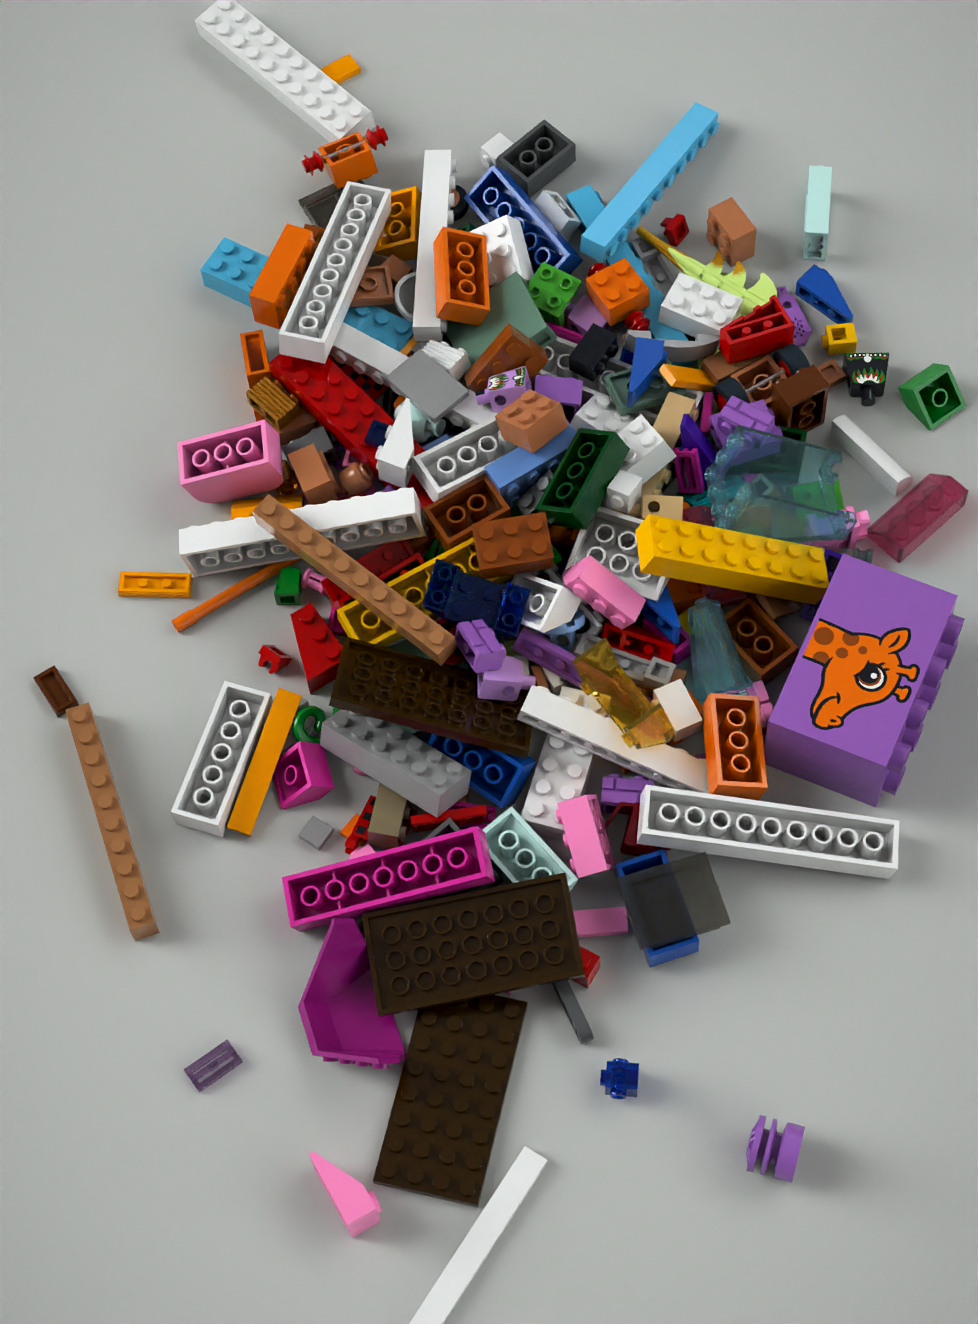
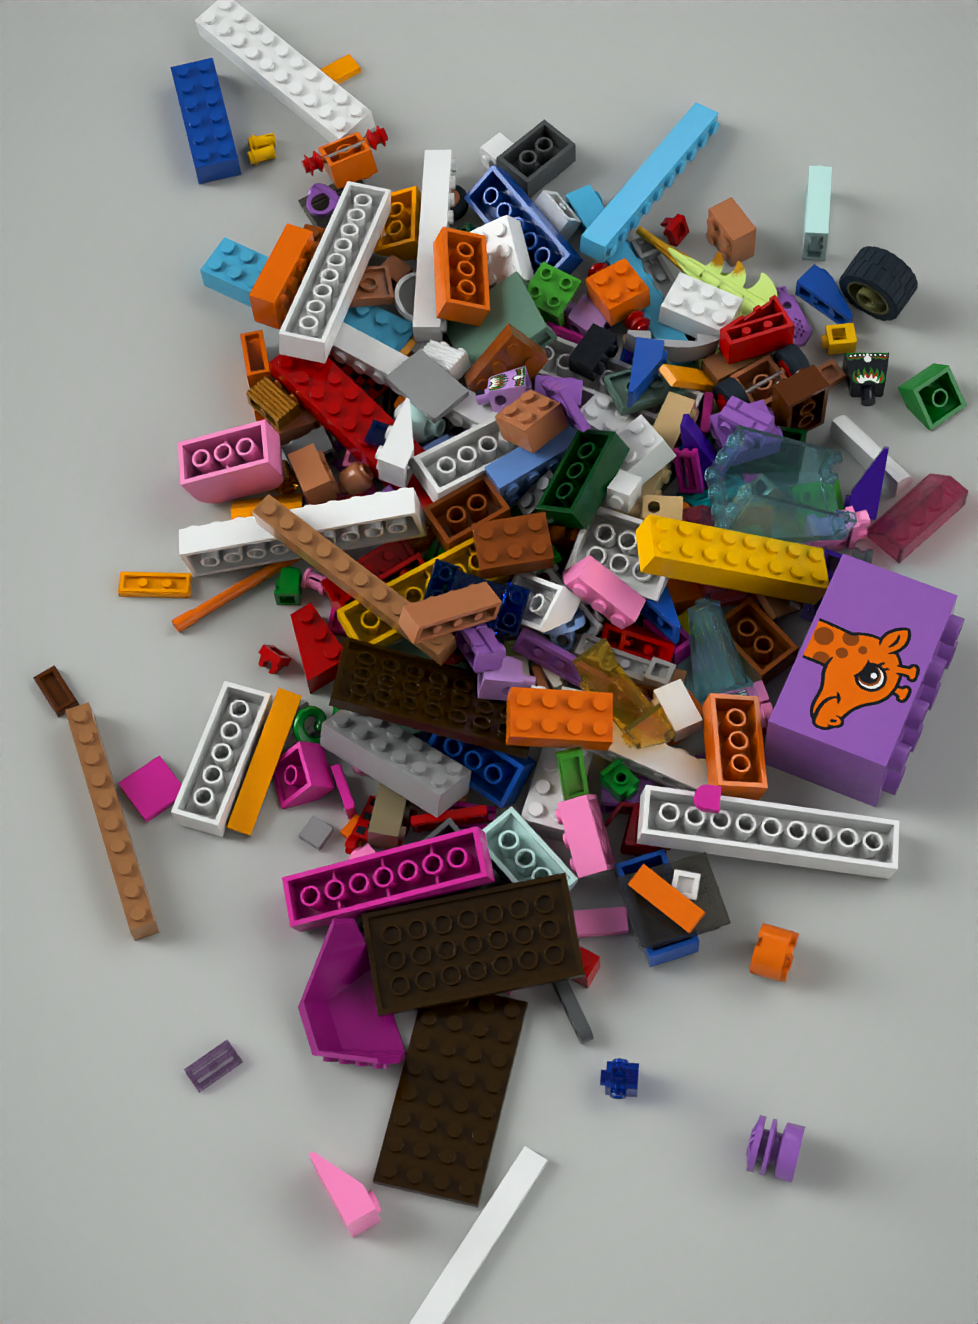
(151, 788): none -> dark pink tile
(206, 121): none -> blue brick
(261, 141): none -> yellow pin
(261, 154): none -> yellow pin
(322, 189): none -> medium lavender piece
(343, 790): none -> dark pink tile
(449, 612): none -> nougat brick
(559, 718): none -> orange brick
(571, 410): none -> medium lavender tile
(572, 773): none -> bright green tile
(619, 790): none -> green brick
(666, 898): none -> orange tile
(686, 883): none -> white tile
(708, 798): none -> dark pink tile
(773, 952): none -> orange brick
(868, 489): none -> dark purple slope
(878, 283): none -> black wheel

